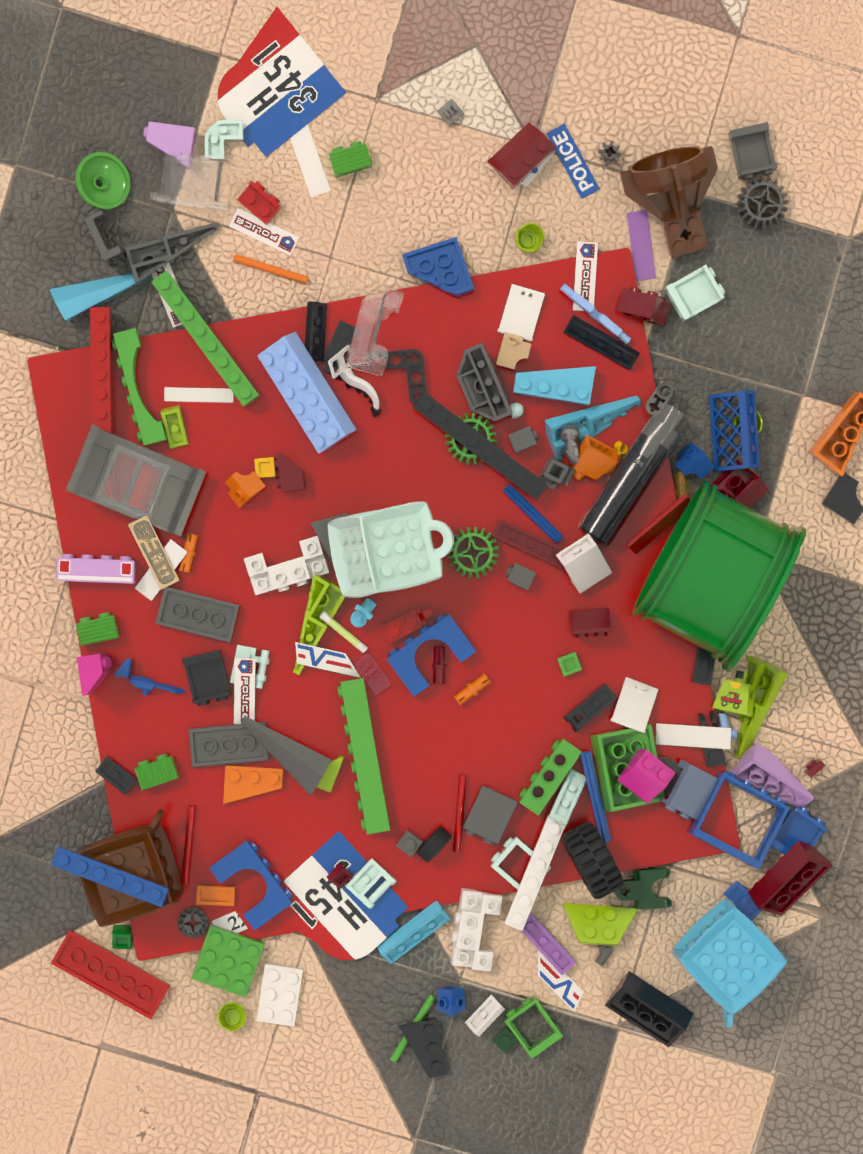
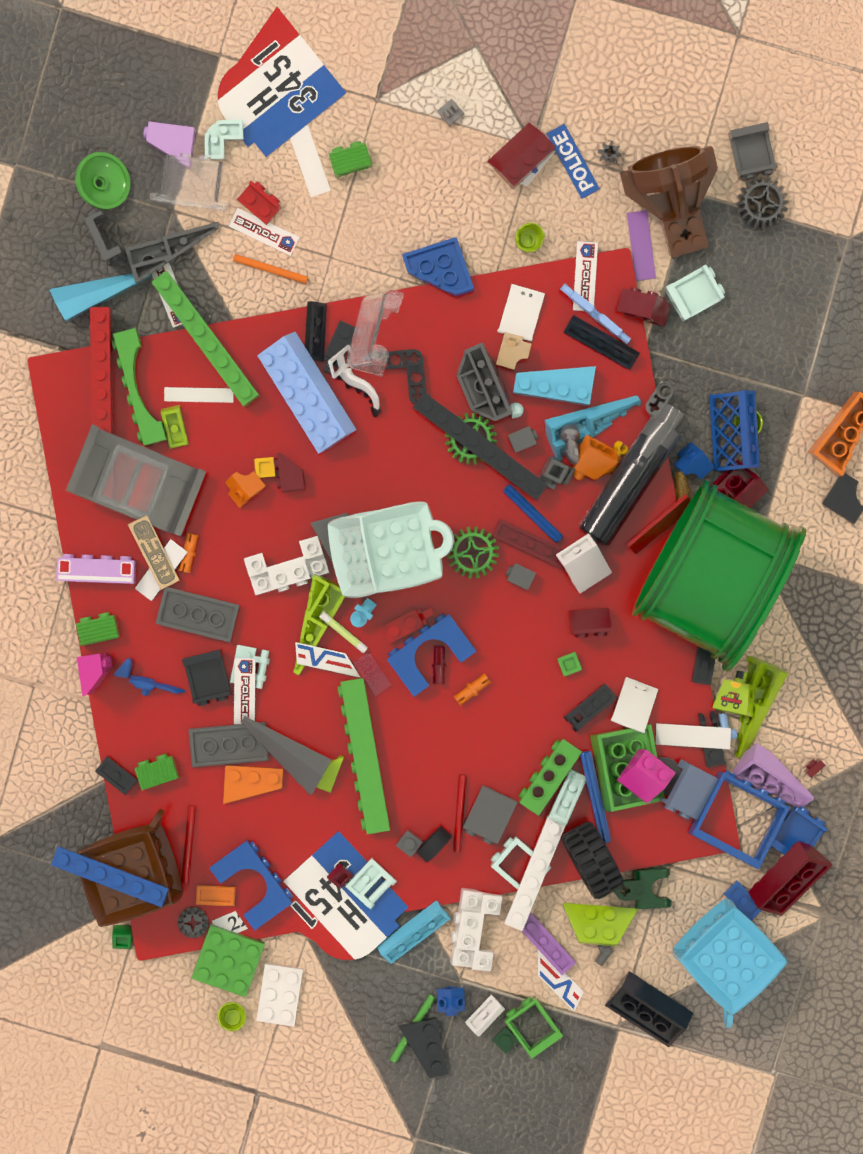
(110, 974): red plate -> none

